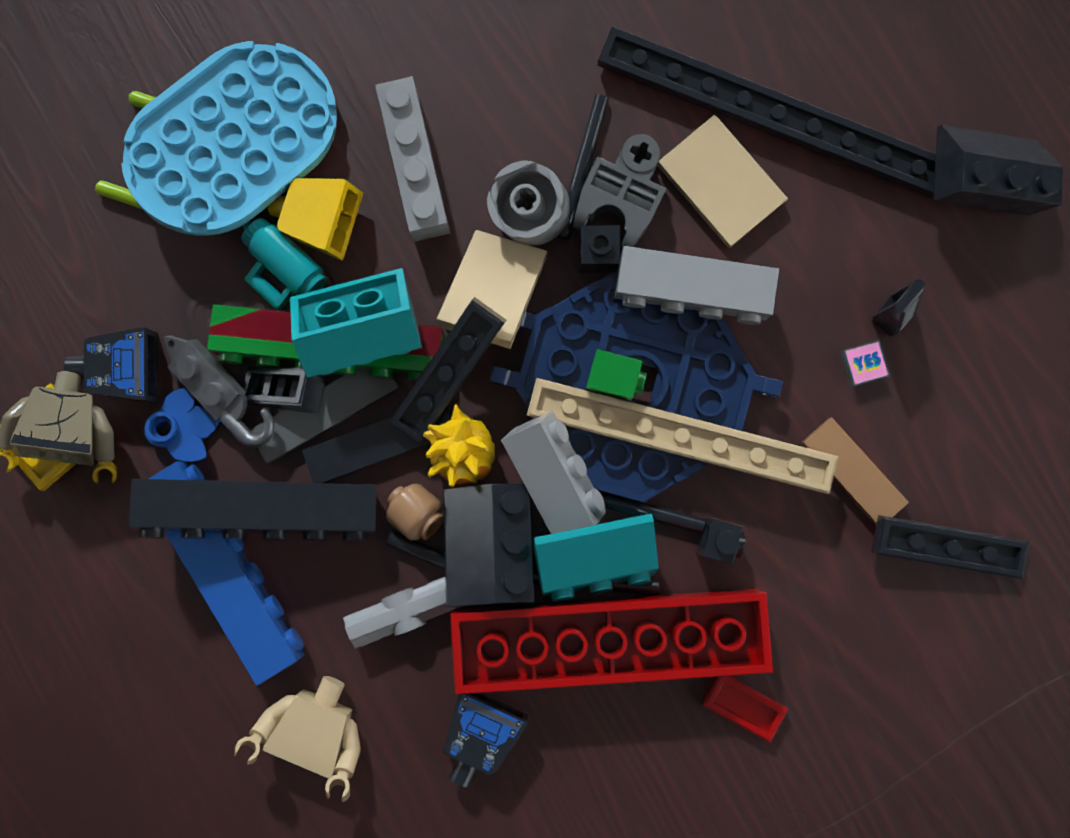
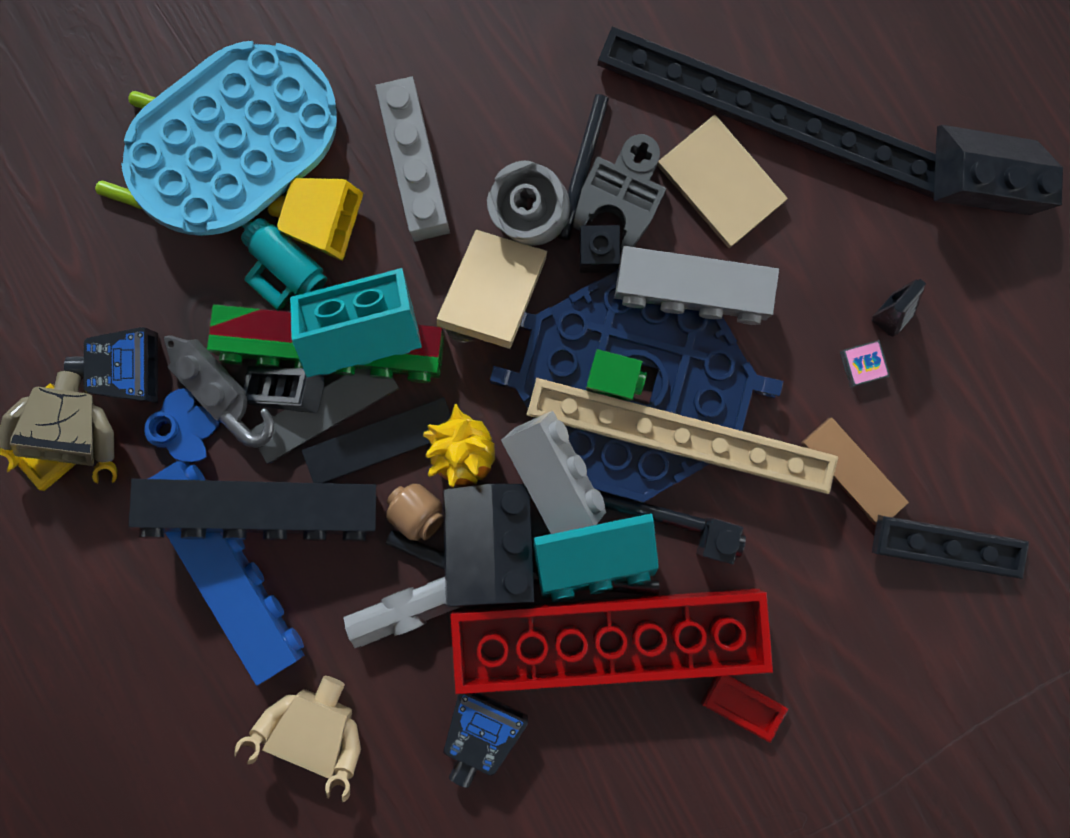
(448, 369): black tile -> none

